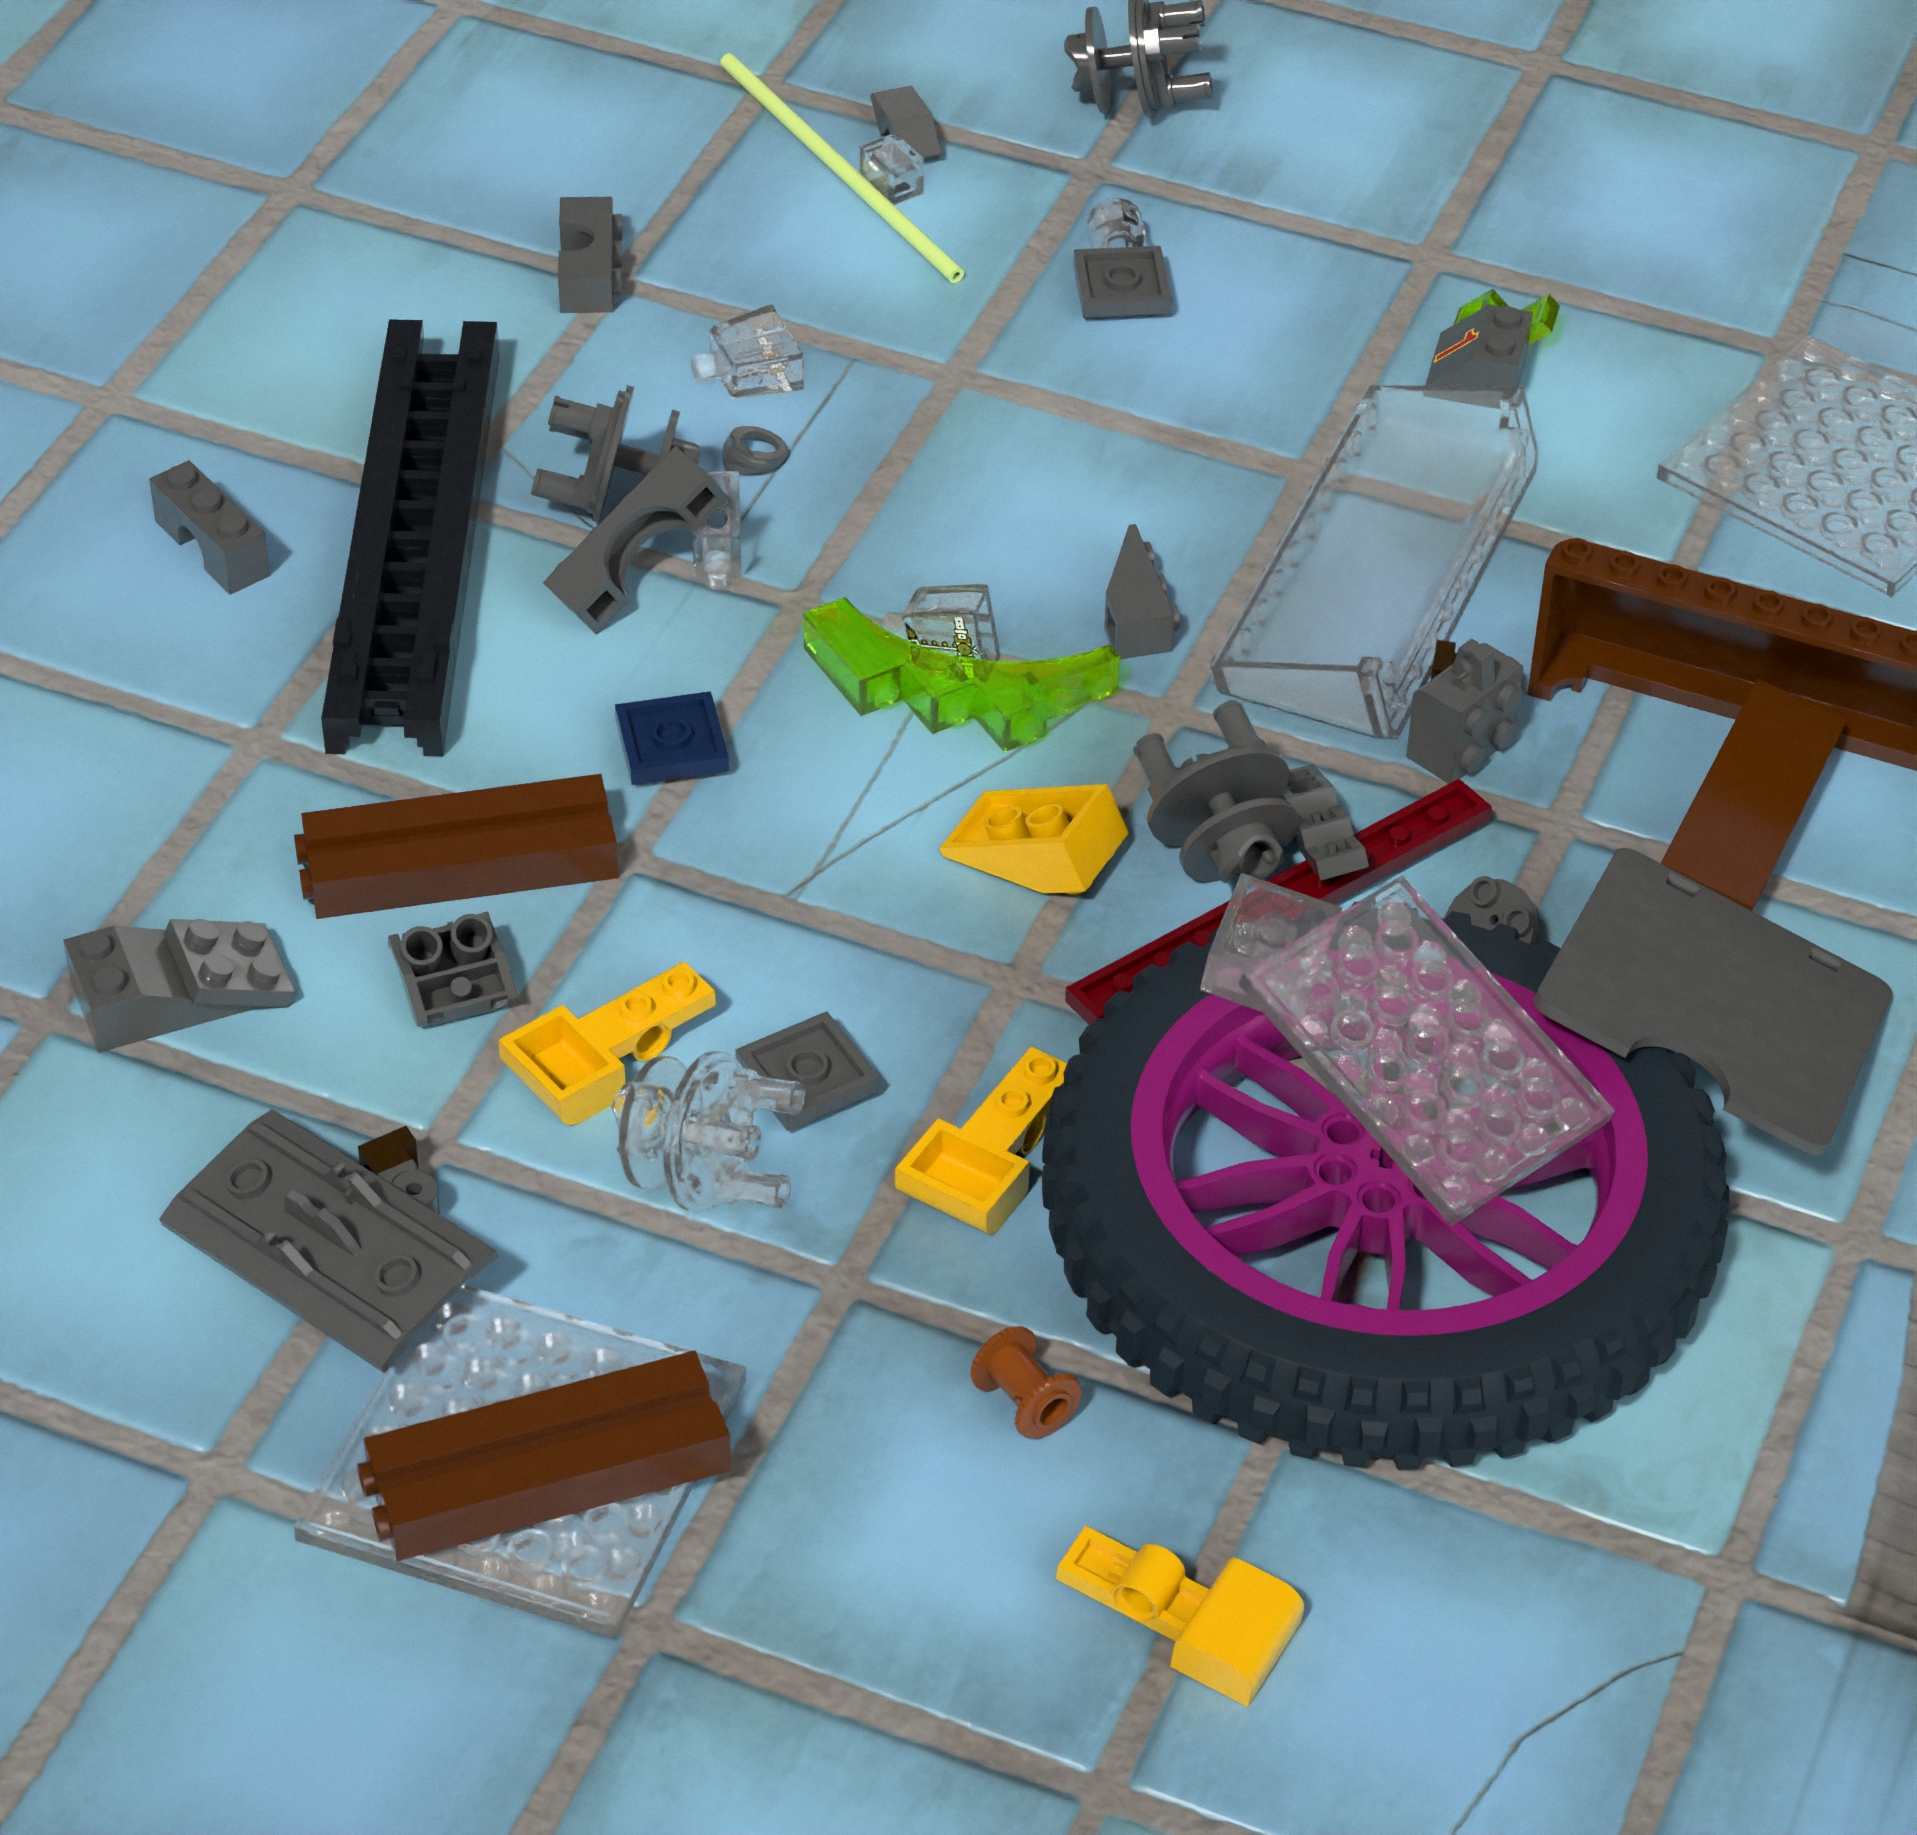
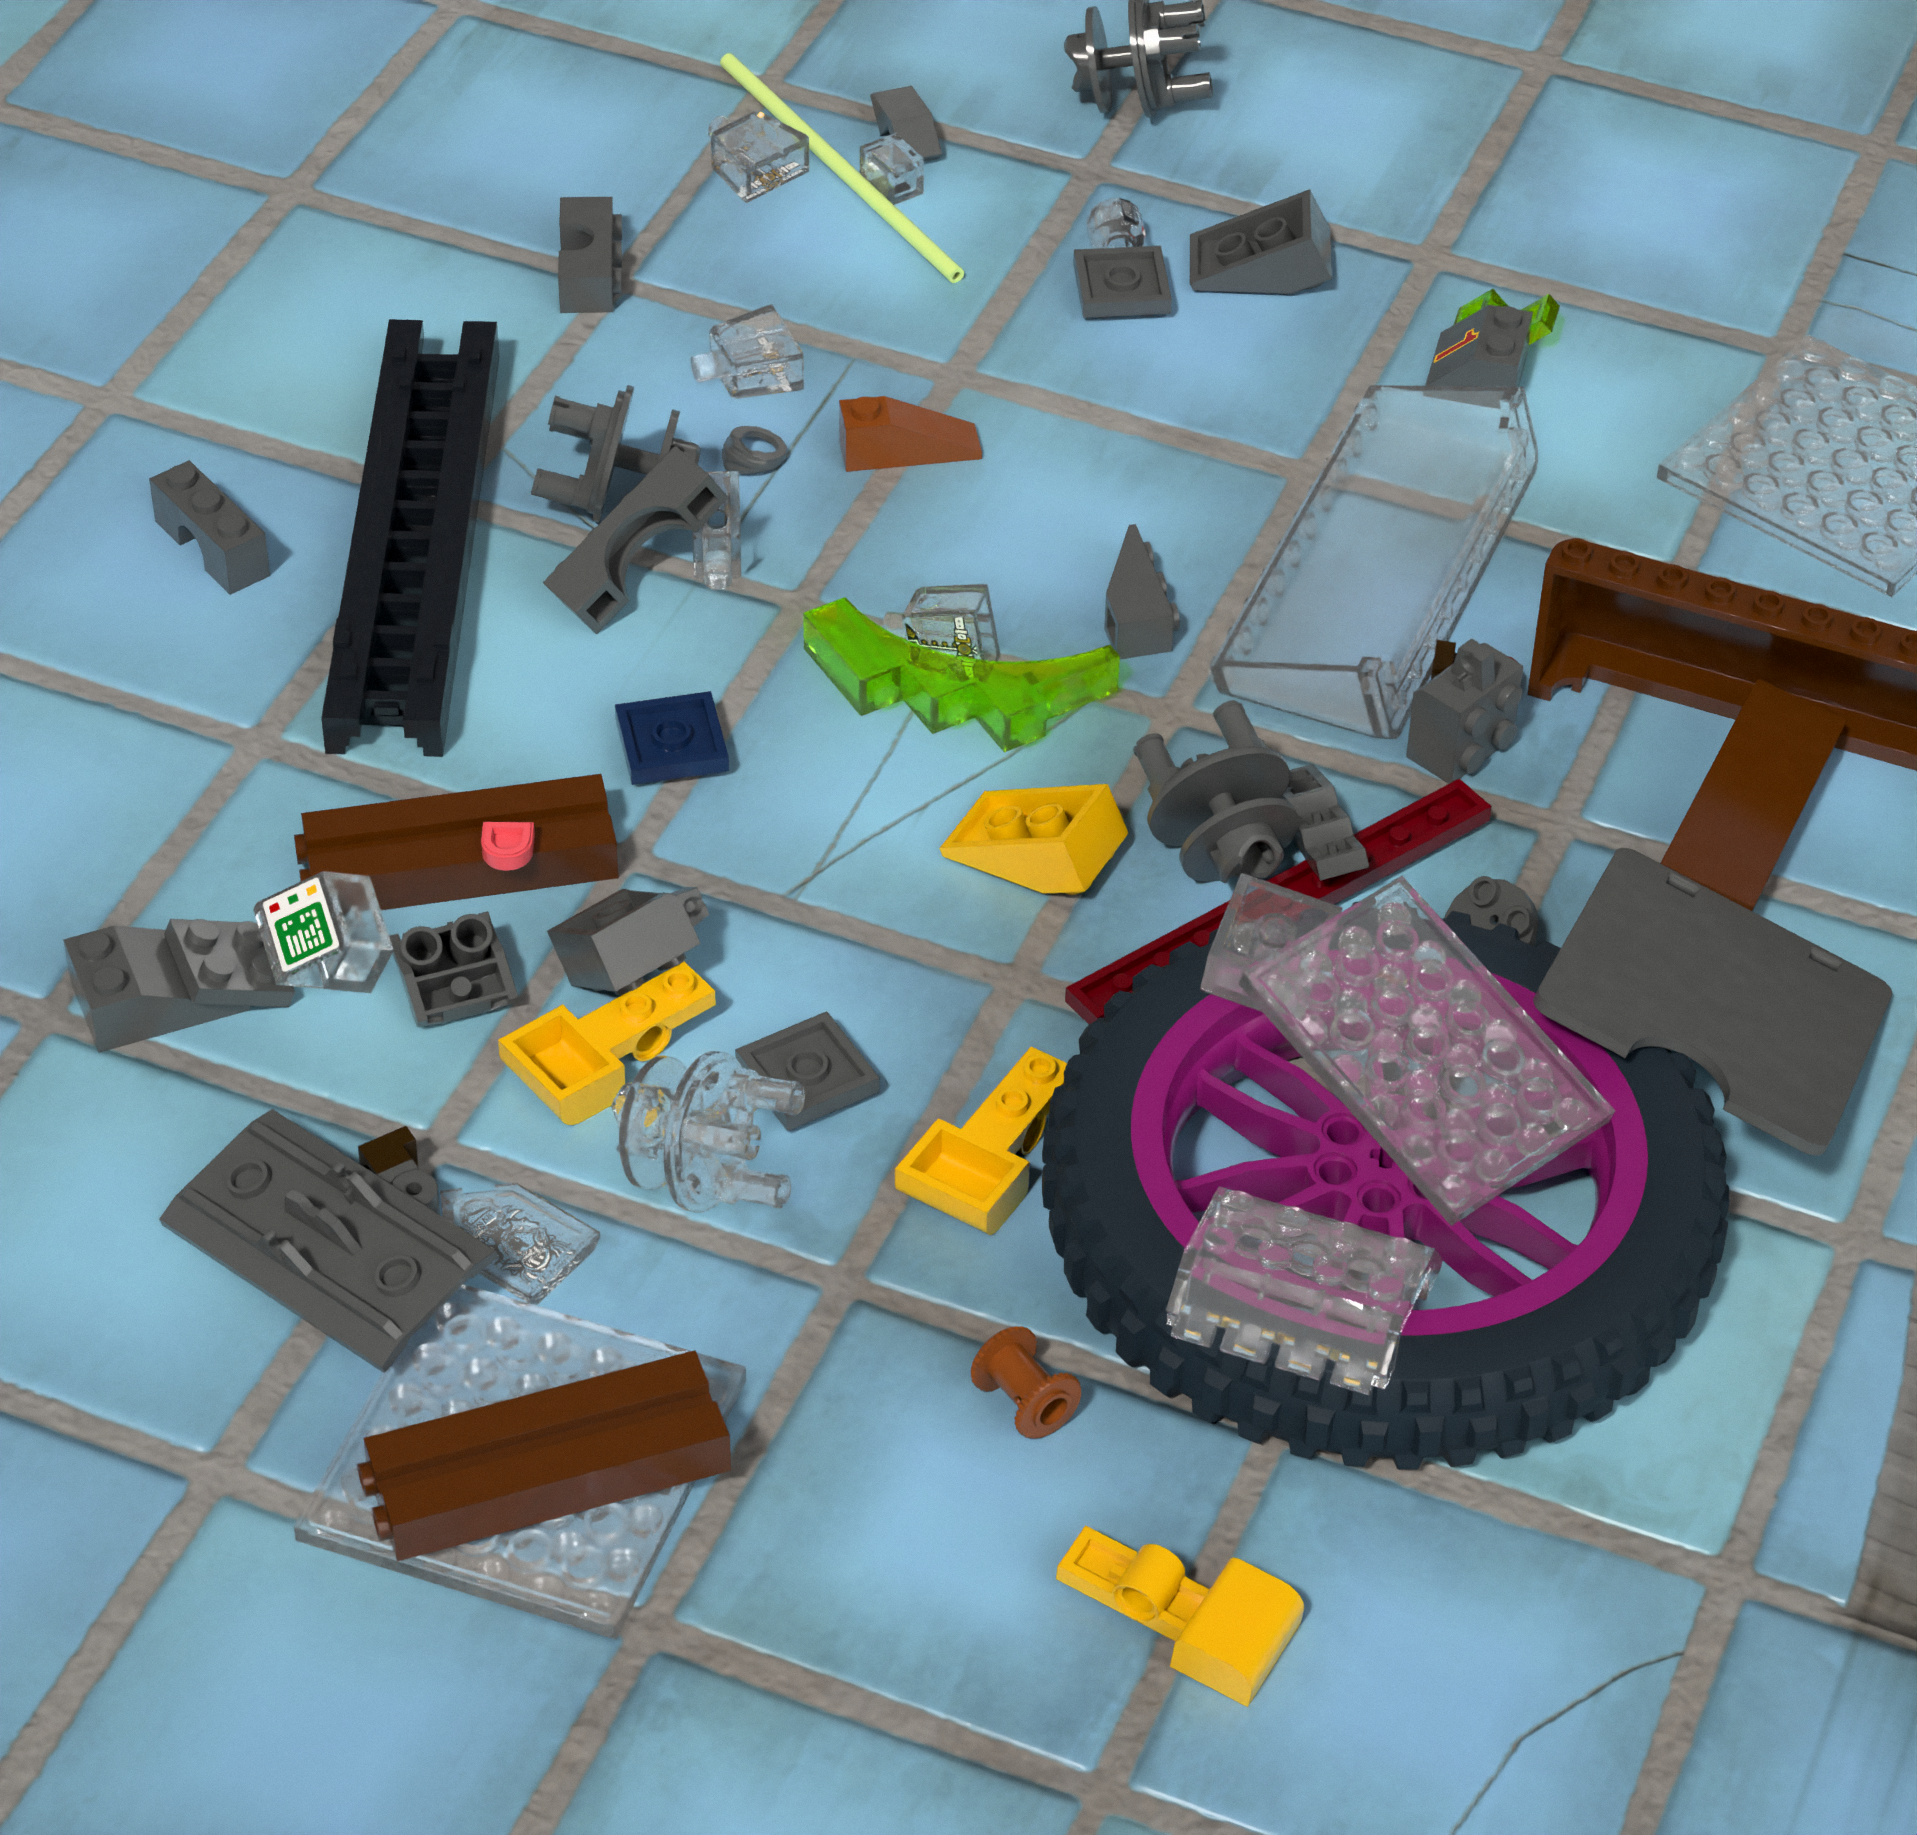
(325, 933): none -> clear slope
(507, 844): none -> coral tile
(531, 1236): none -> clear tile
(628, 937): none -> dark grey hinge
(757, 153): none -> clear torso
(899, 434): none -> dark orange slope
(1264, 250): none -> dark grey slope
(1299, 1284): none -> clear slope

